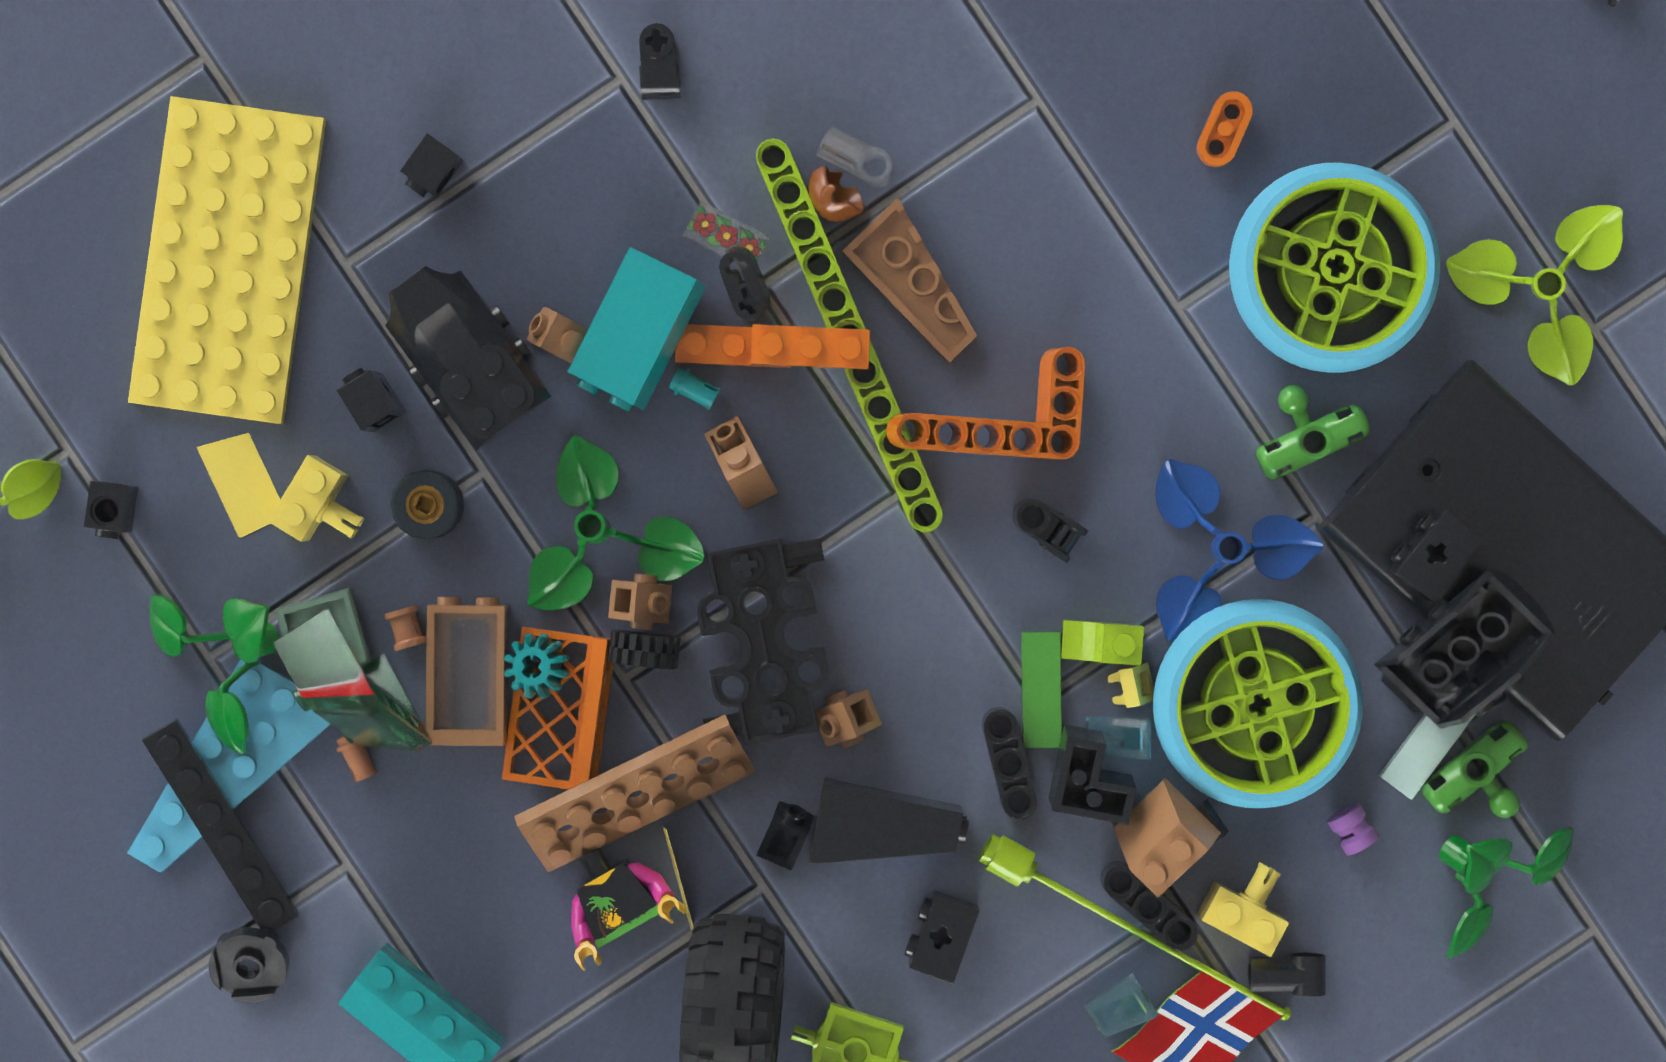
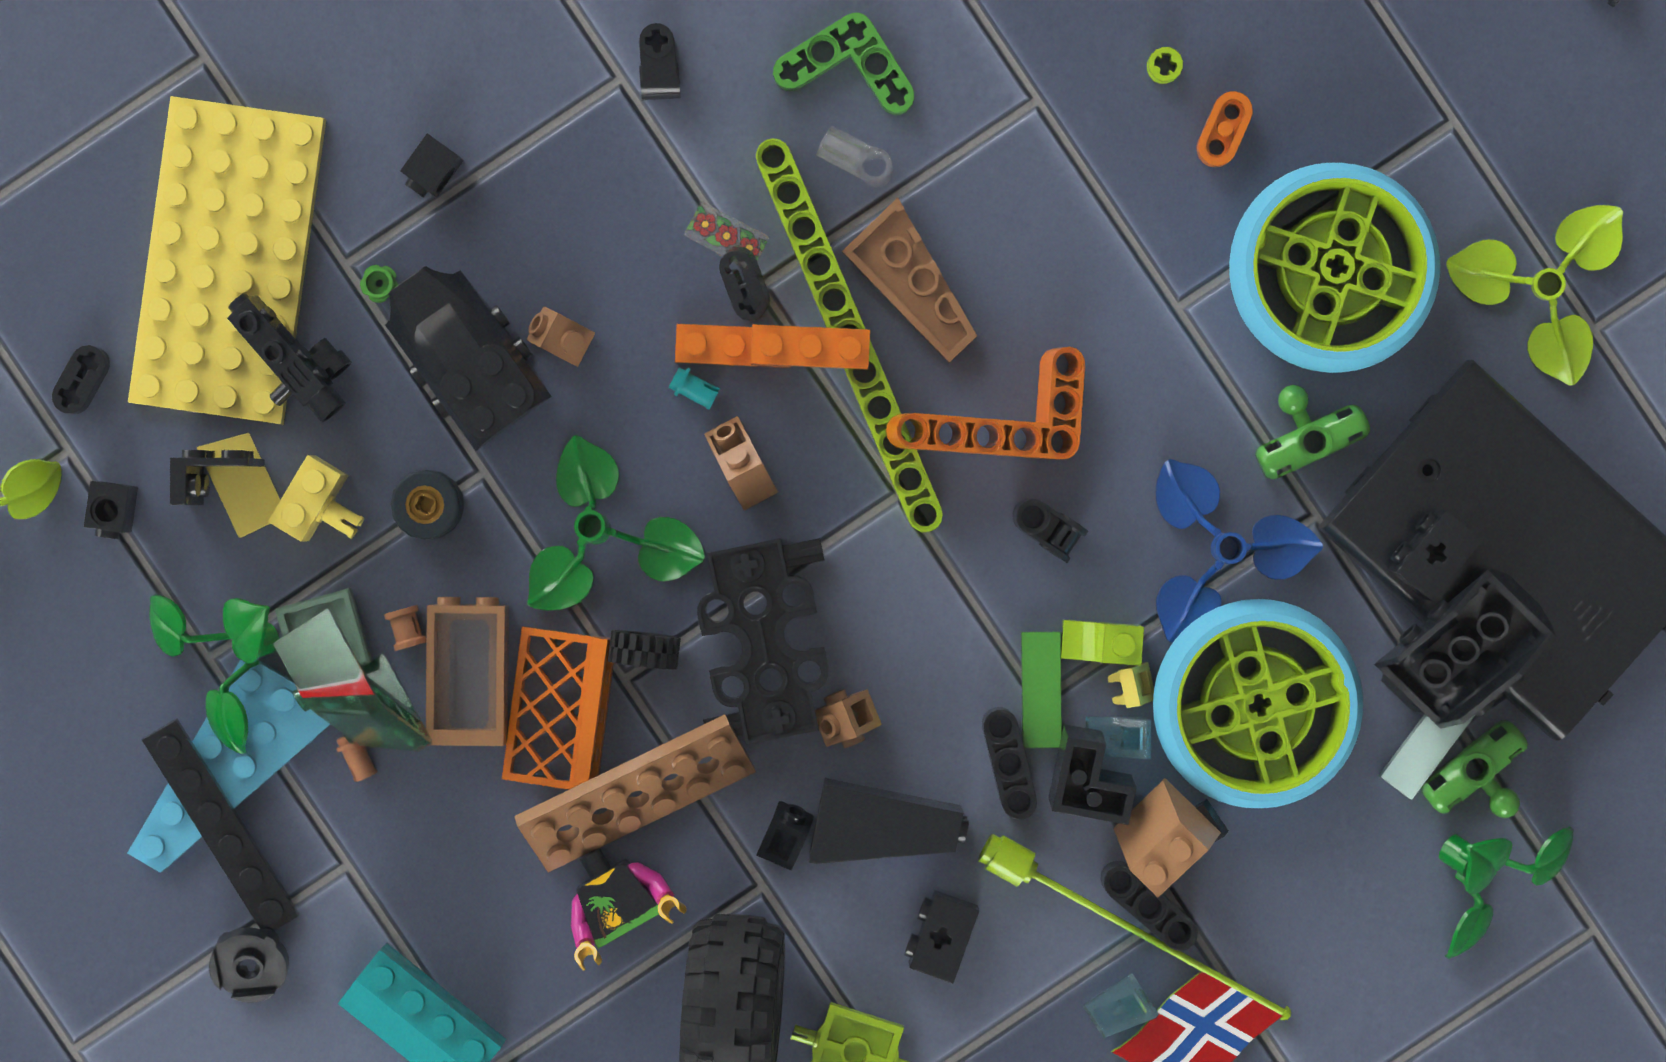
(72, 375): none -> black beam
(187, 475): none -> black bracket
(302, 372): none -> black piece
(370, 399): black brick -> none
(371, 276): none -> bright green plate
(549, 667): teal gear -> none
(636, 330): teal brick -> none
(648, 602): medium nougat brick -> none
(678, 878): light yellow sticker -> none
(832, 199): dark orange hair -> none
(858, 51): none -> bright green beam
(1154, 71): none -> lime bush
(1245, 913): light yellow brick -> none
(1300, 974): black piece -> none
(1353, 829): medium lavender wheel -> none

